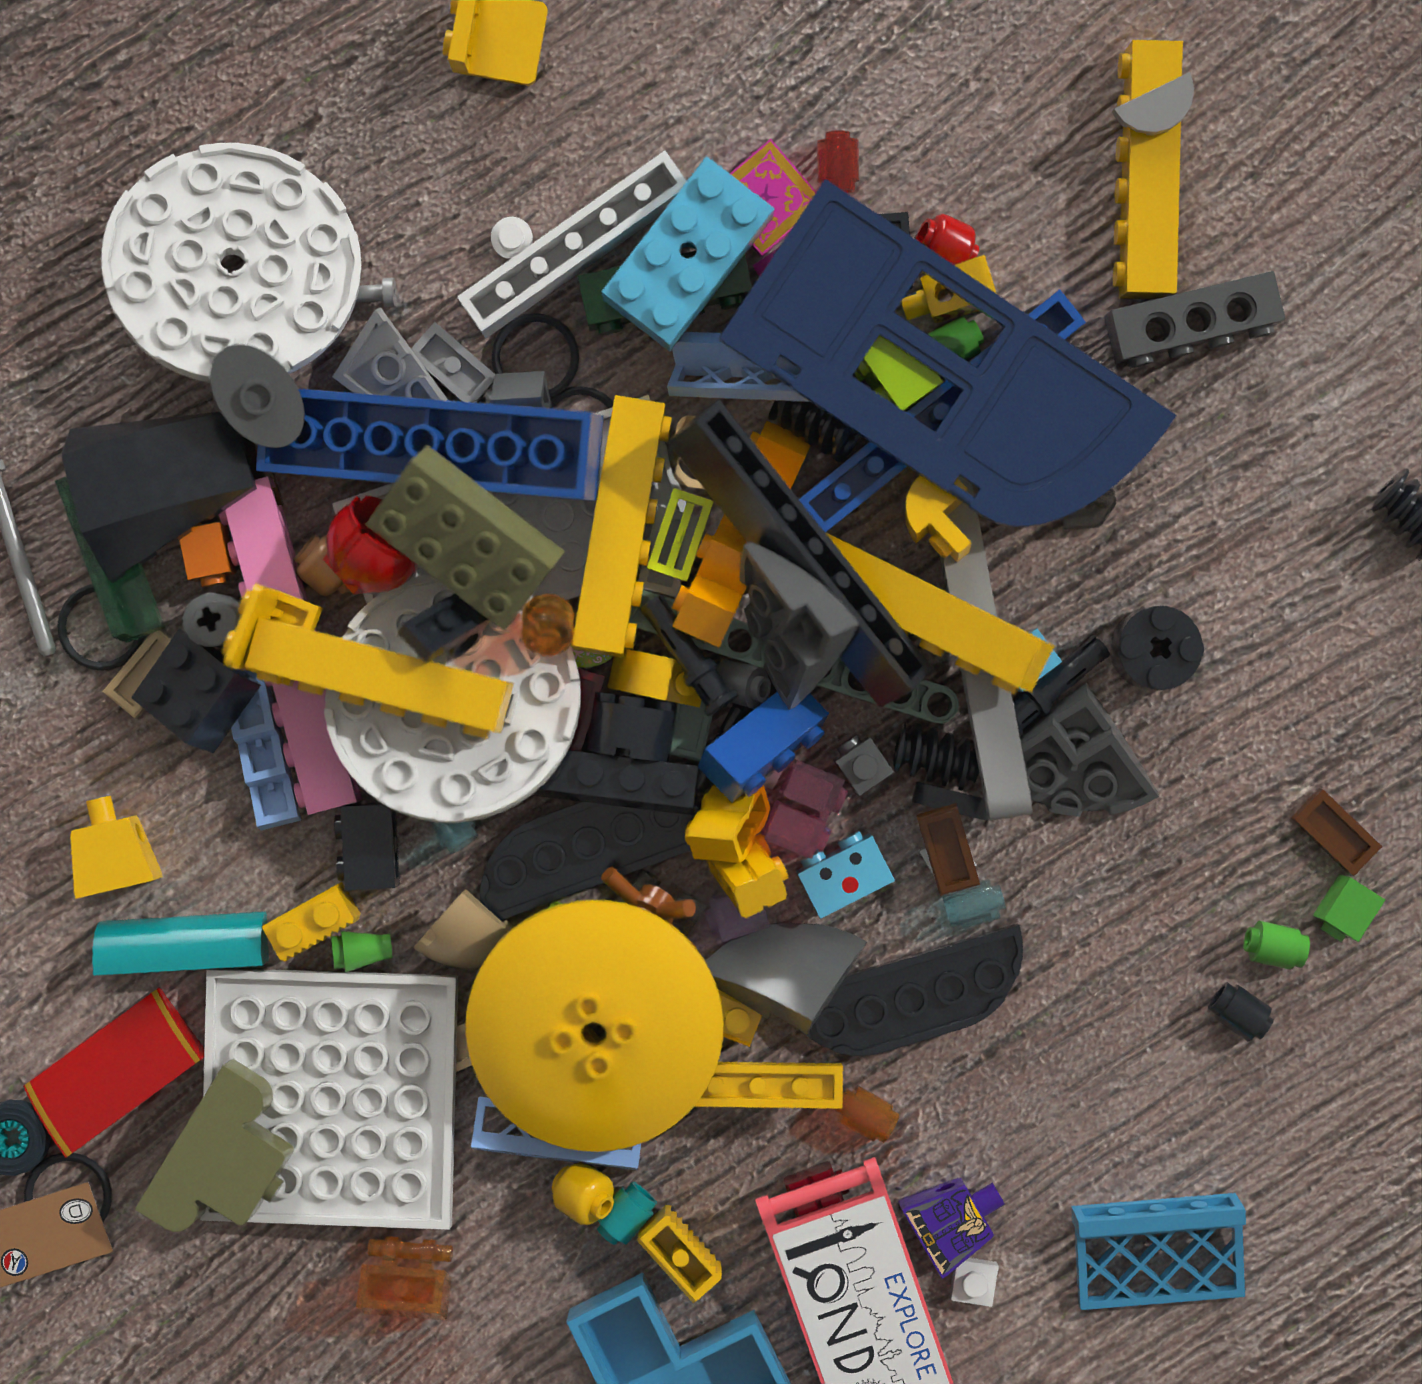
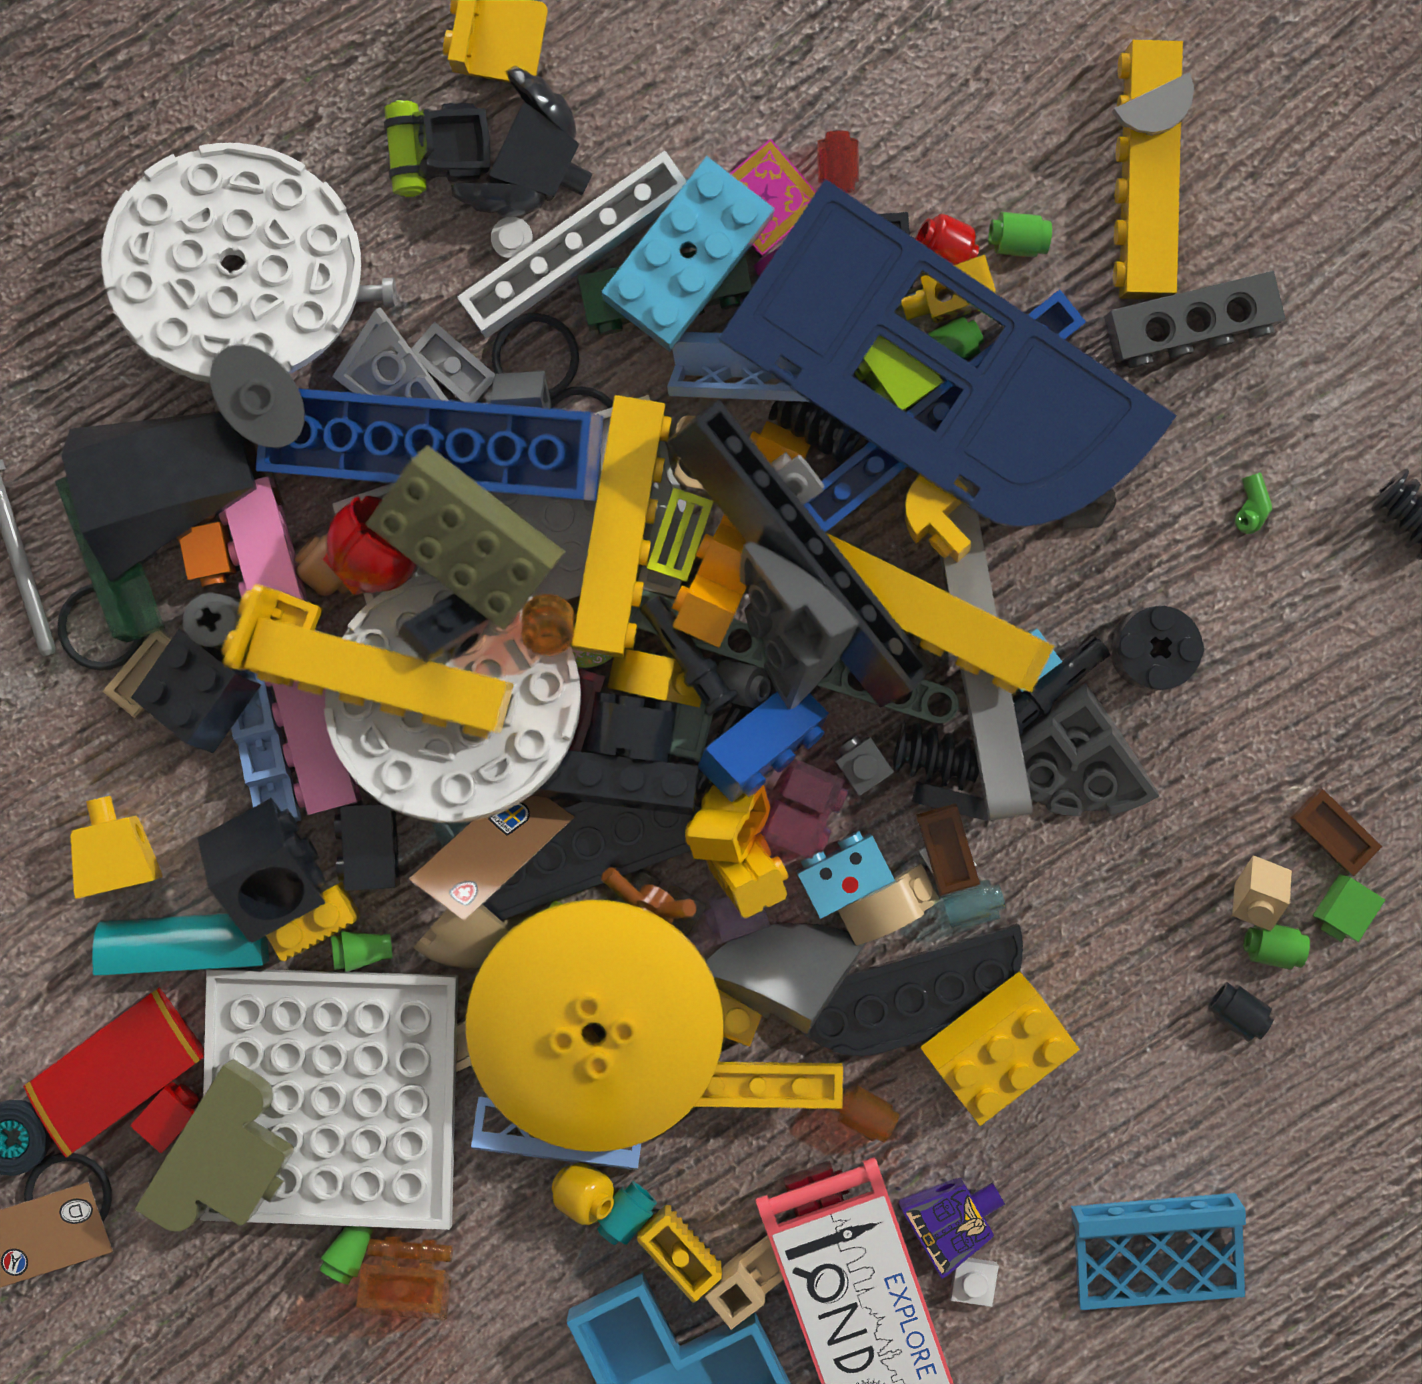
(166, 1116): none -> red brick
(262, 870): none -> black brick
(346, 1254): none -> bright green cone
(435, 144): none -> black piece
(489, 854): none -> medium nougat sticker
(533, 156): none -> black torso
(745, 1283): none -> tan brick
(798, 477): none -> light grey bracket
(890, 906): none -> tan brick
(1000, 1048): none -> yellow brick
(1020, 234): none -> bright green brick
(1256, 507): none -> bright green arm
(1262, 893): none -> tan brick

